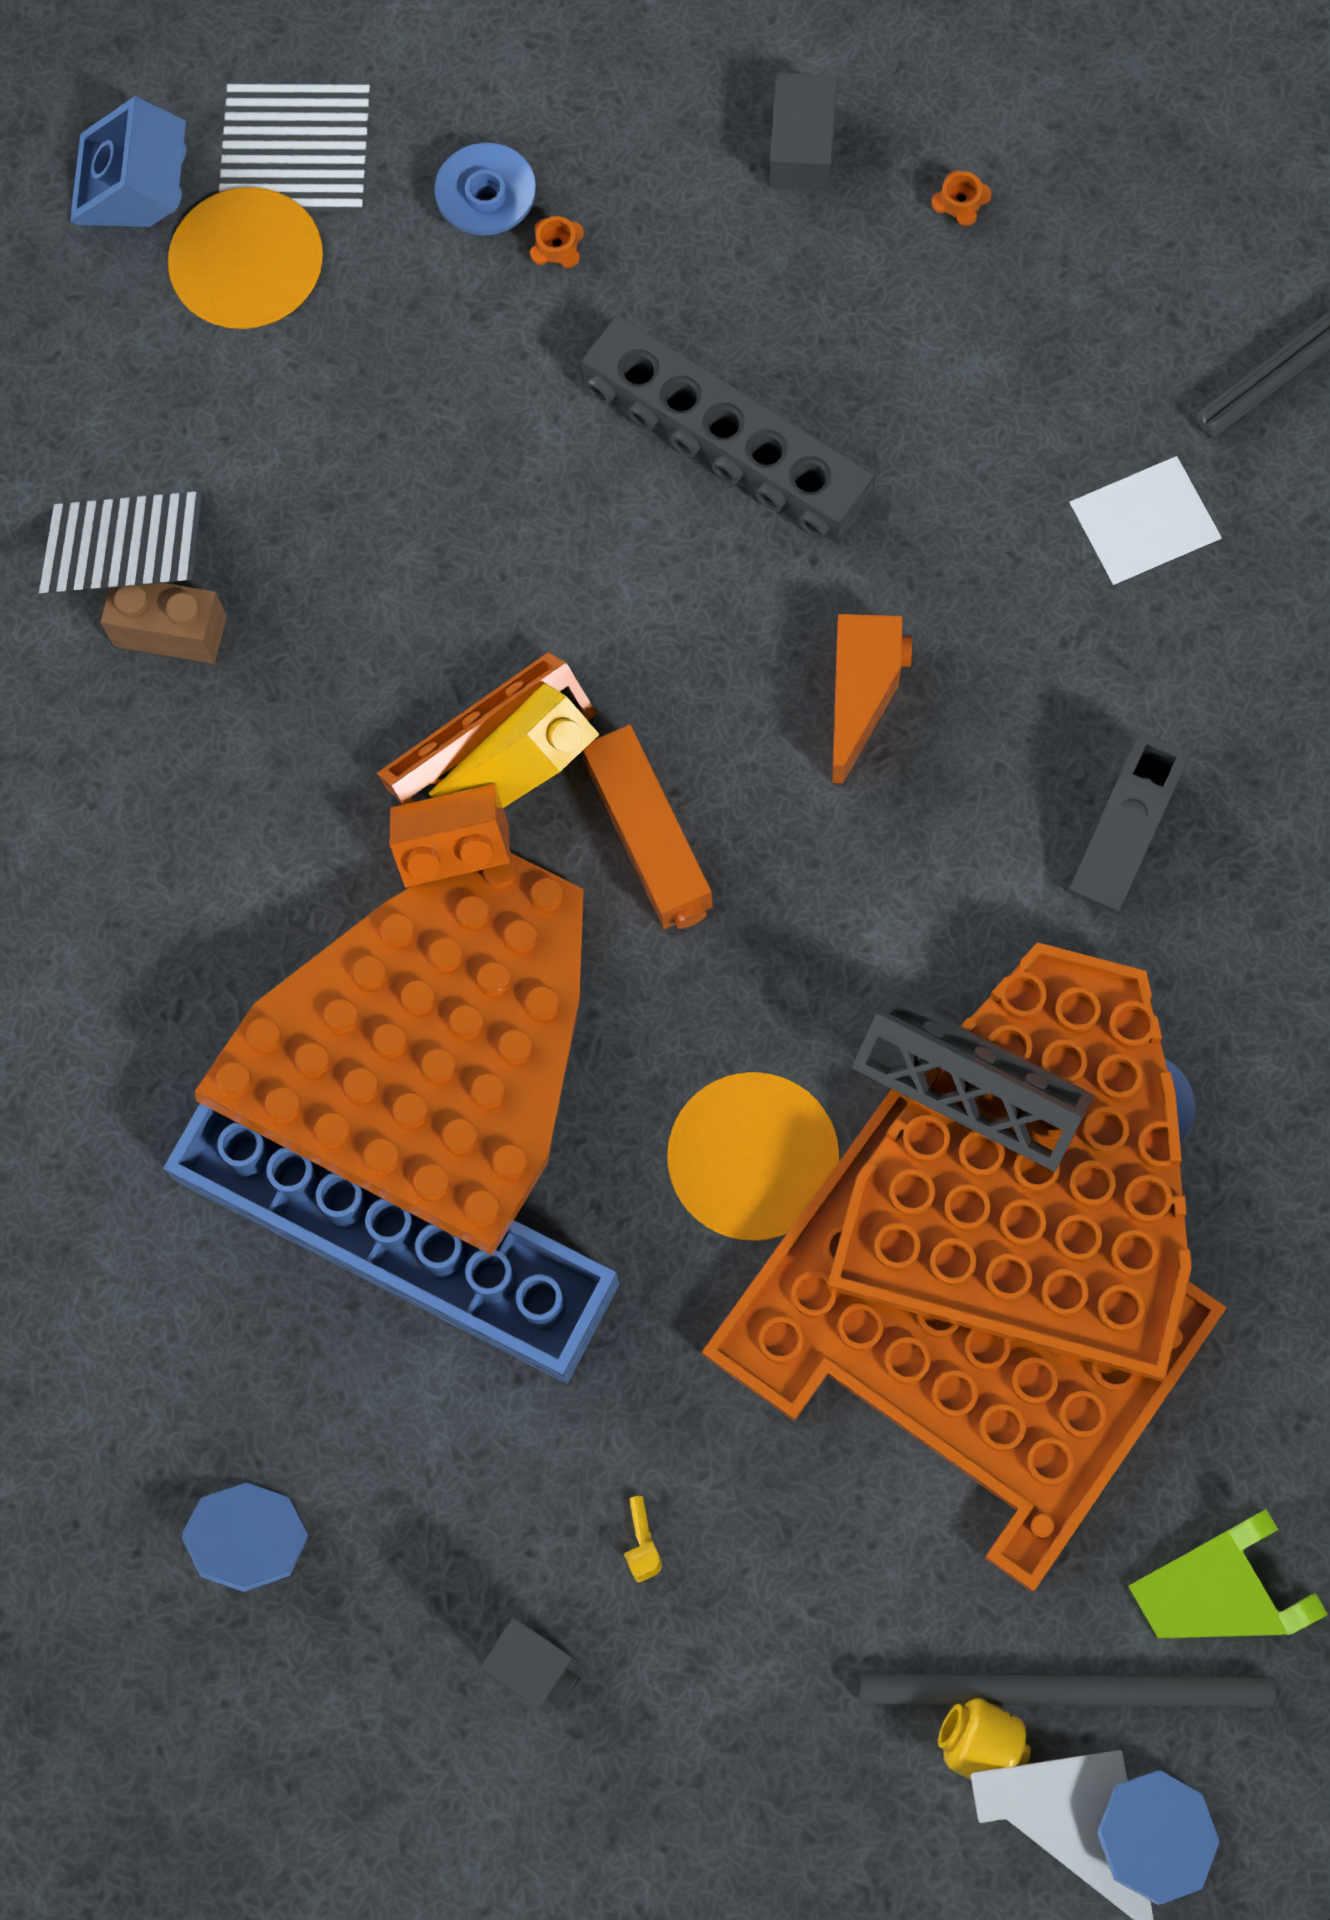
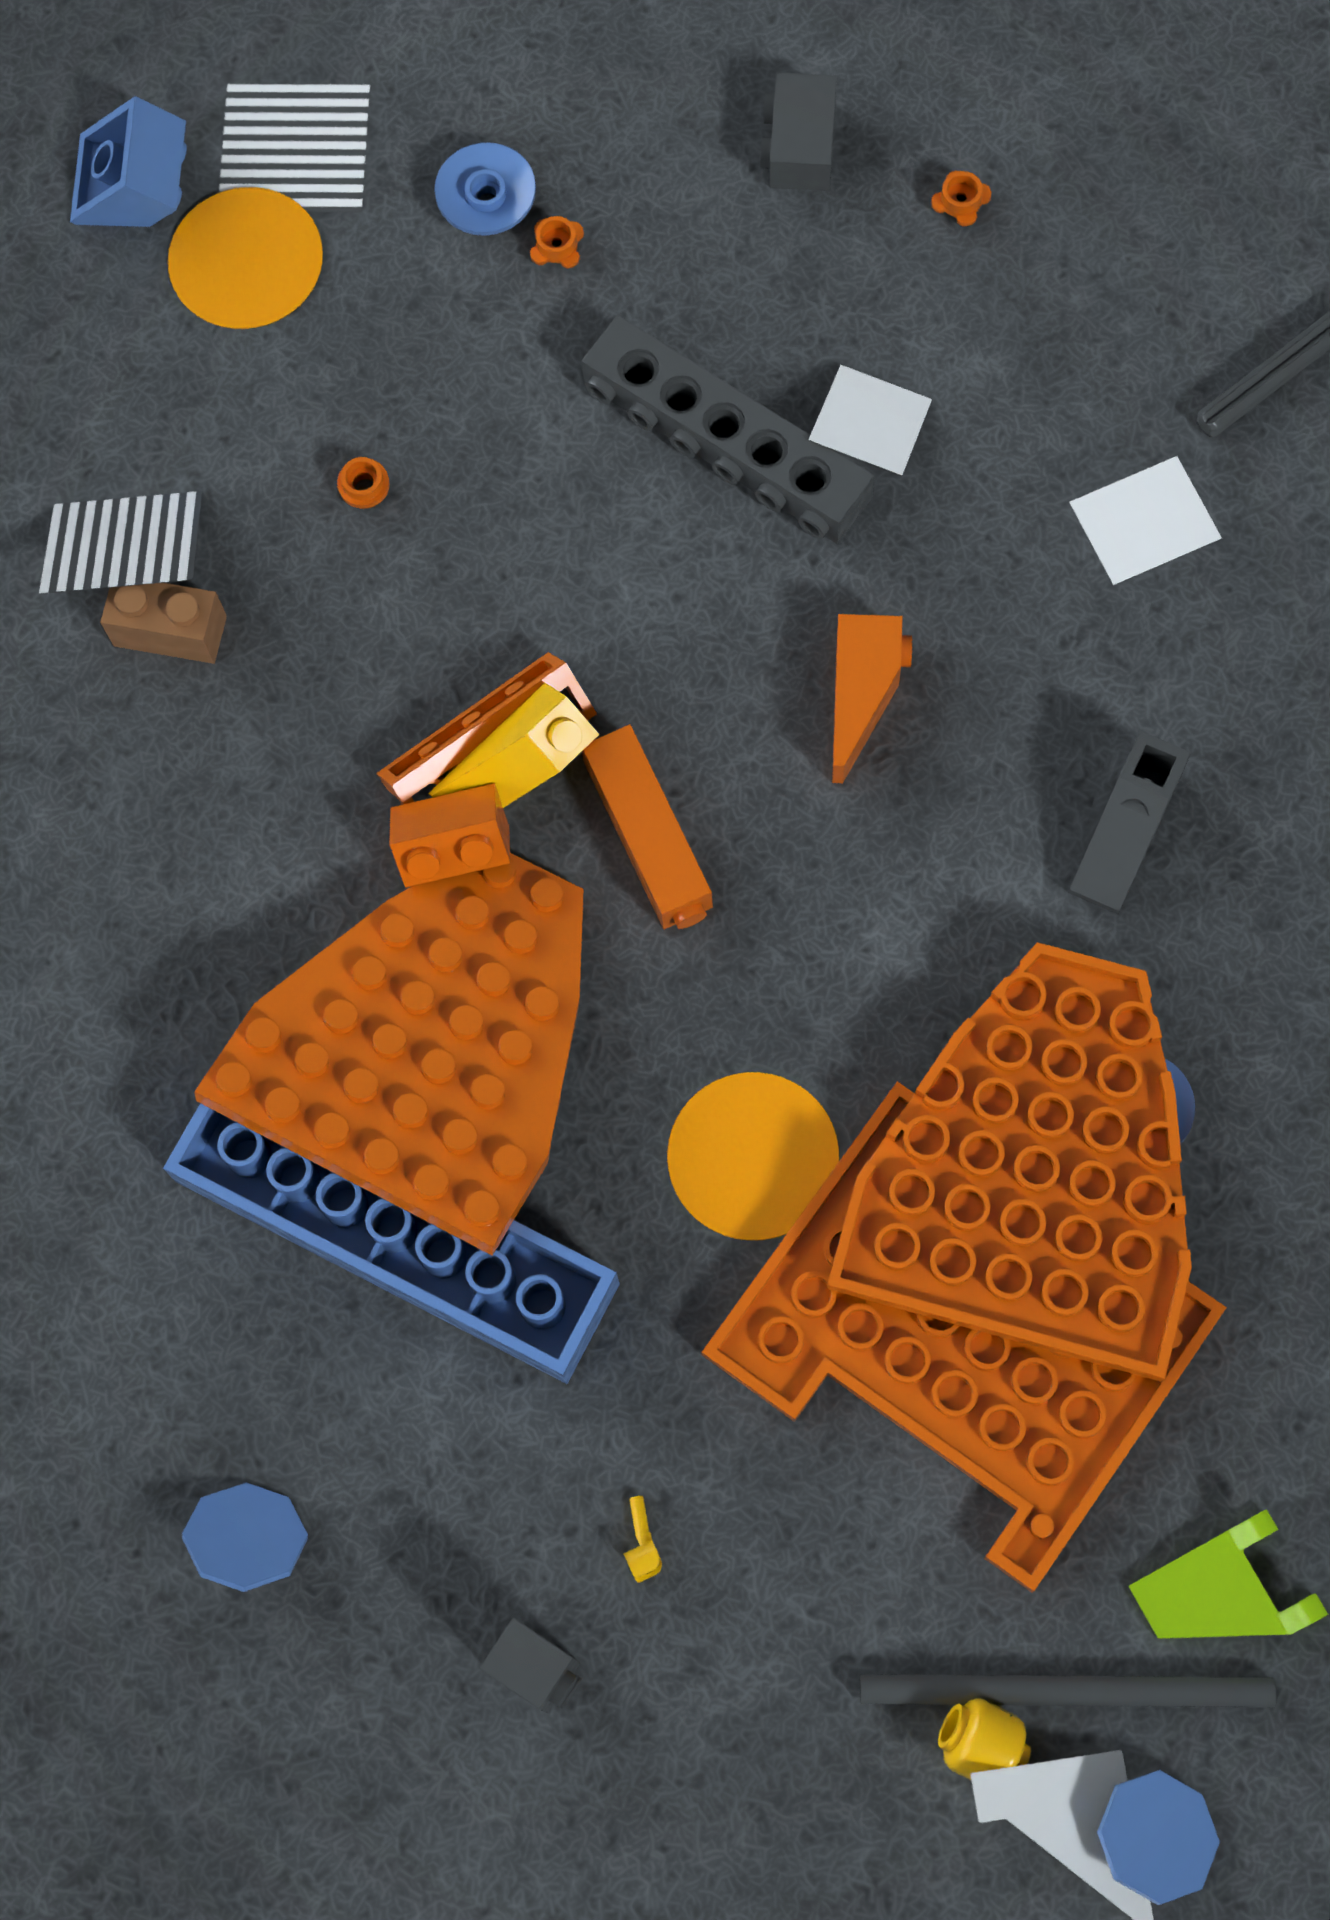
(360, 469): none -> orange plate
(870, 419): none -> white sticker
(981, 1064): dark grey fence -> none

